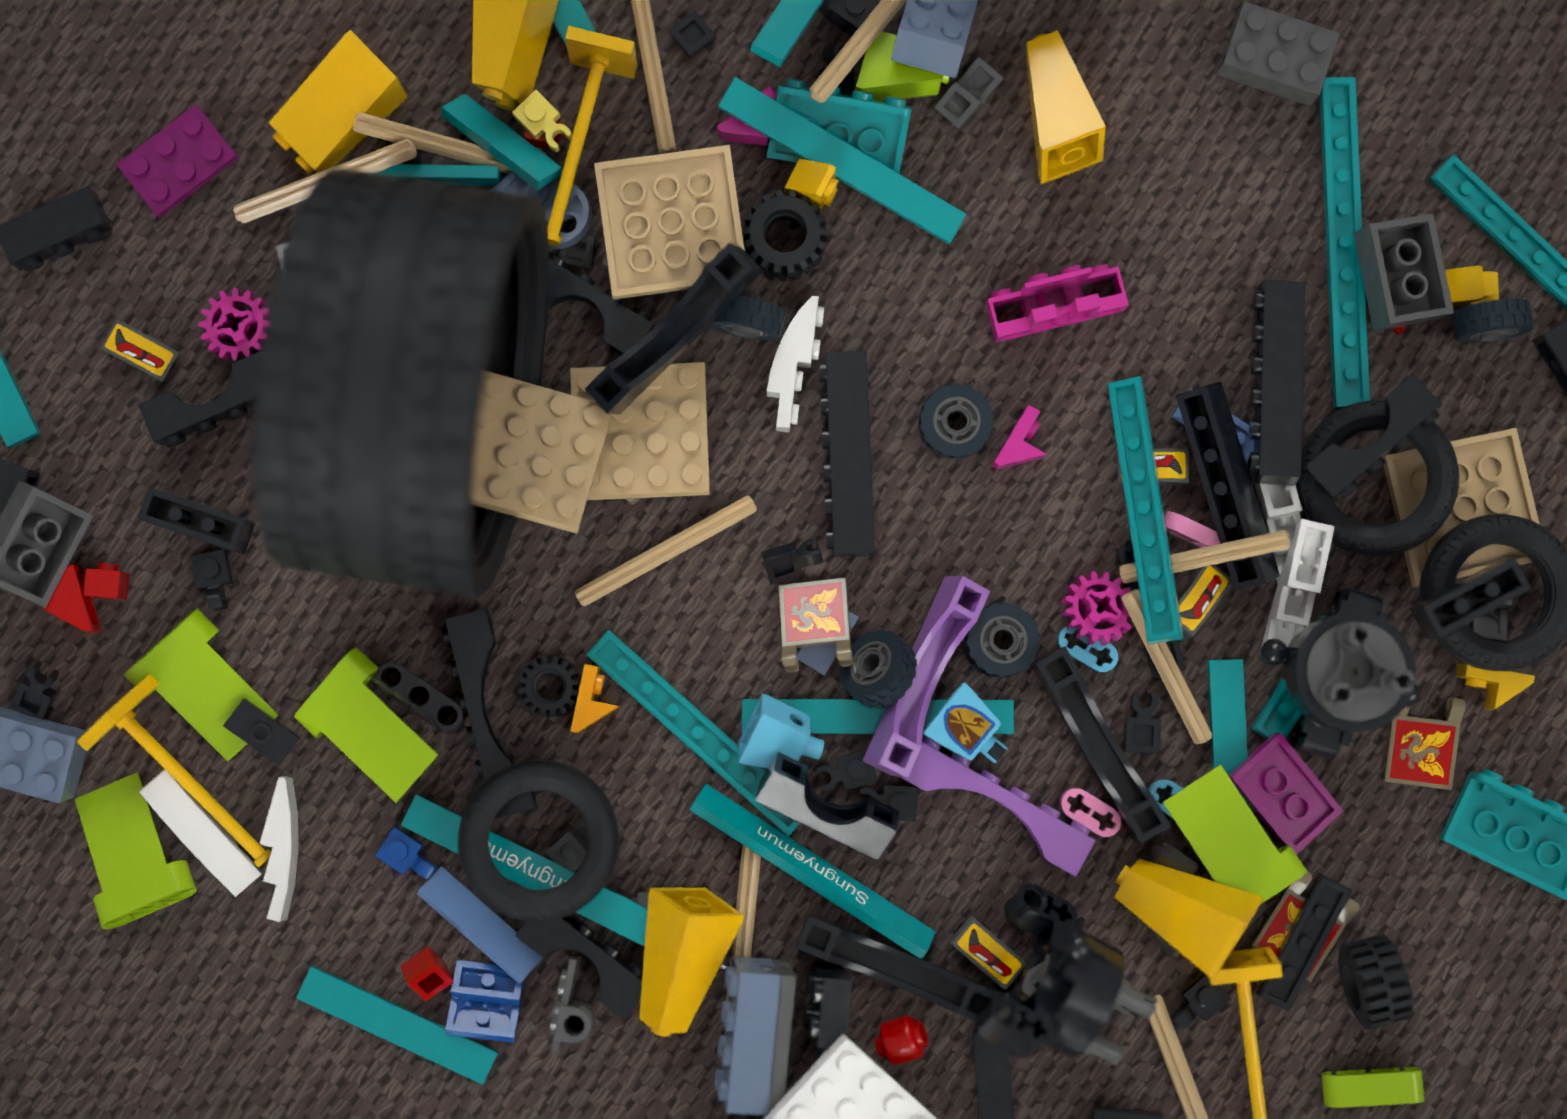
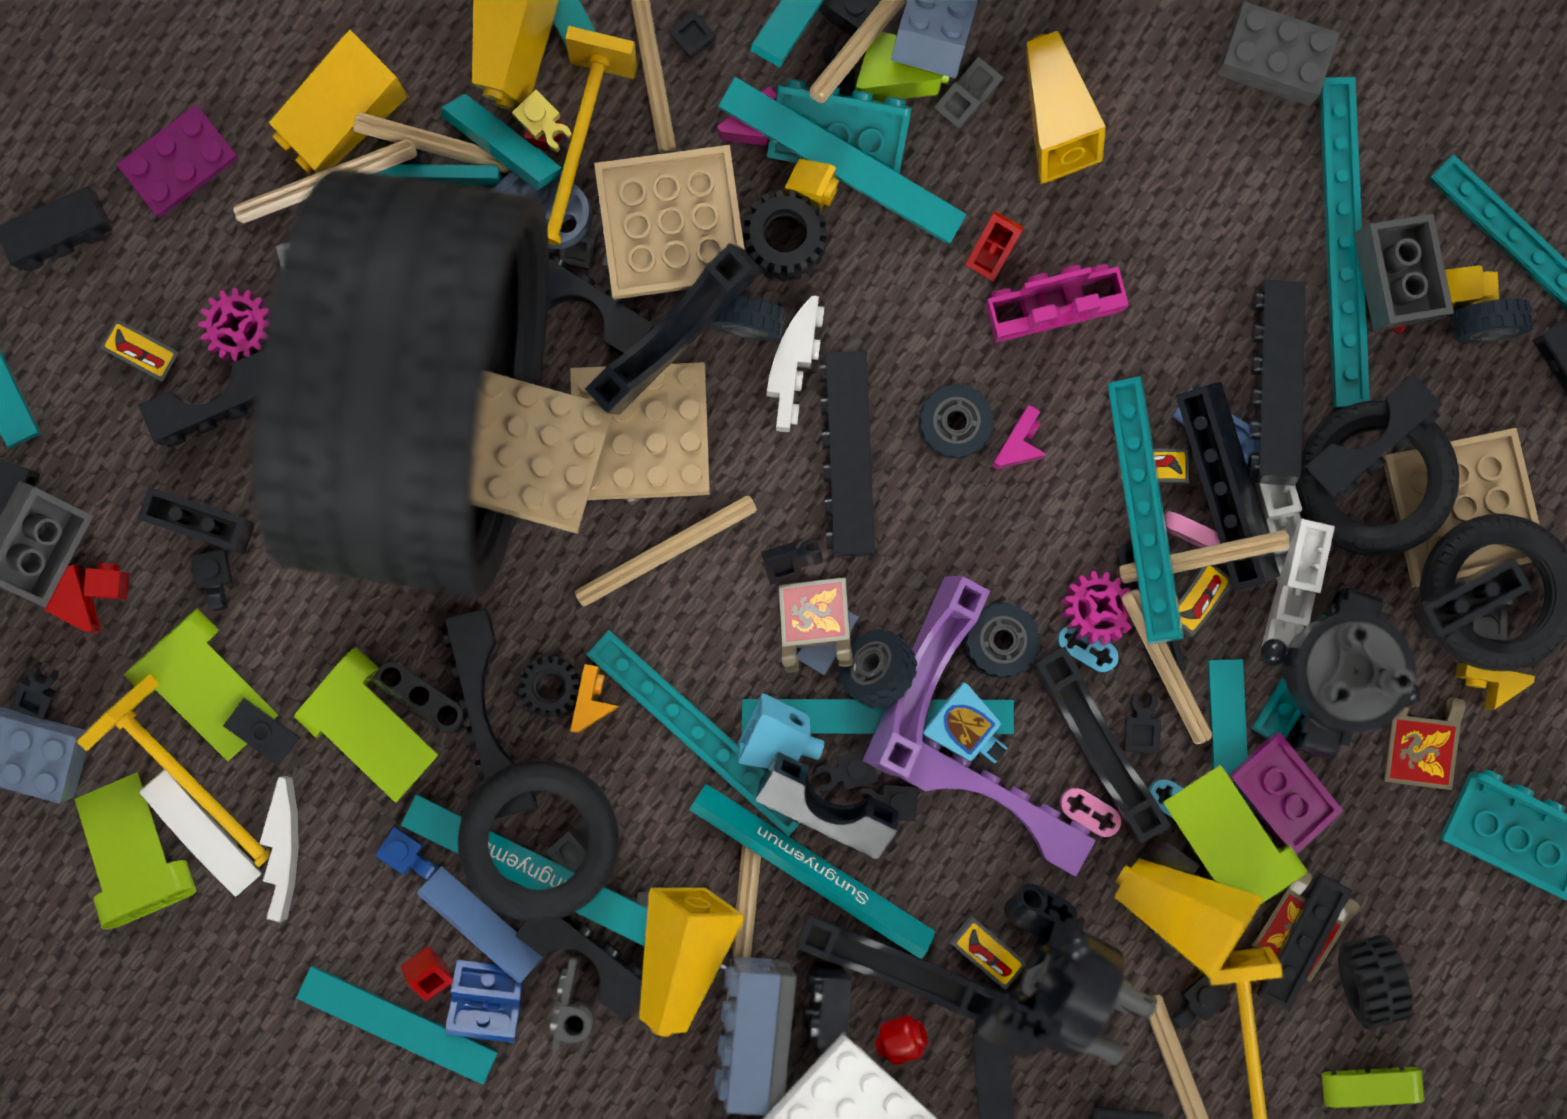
(994, 246): none -> red slope

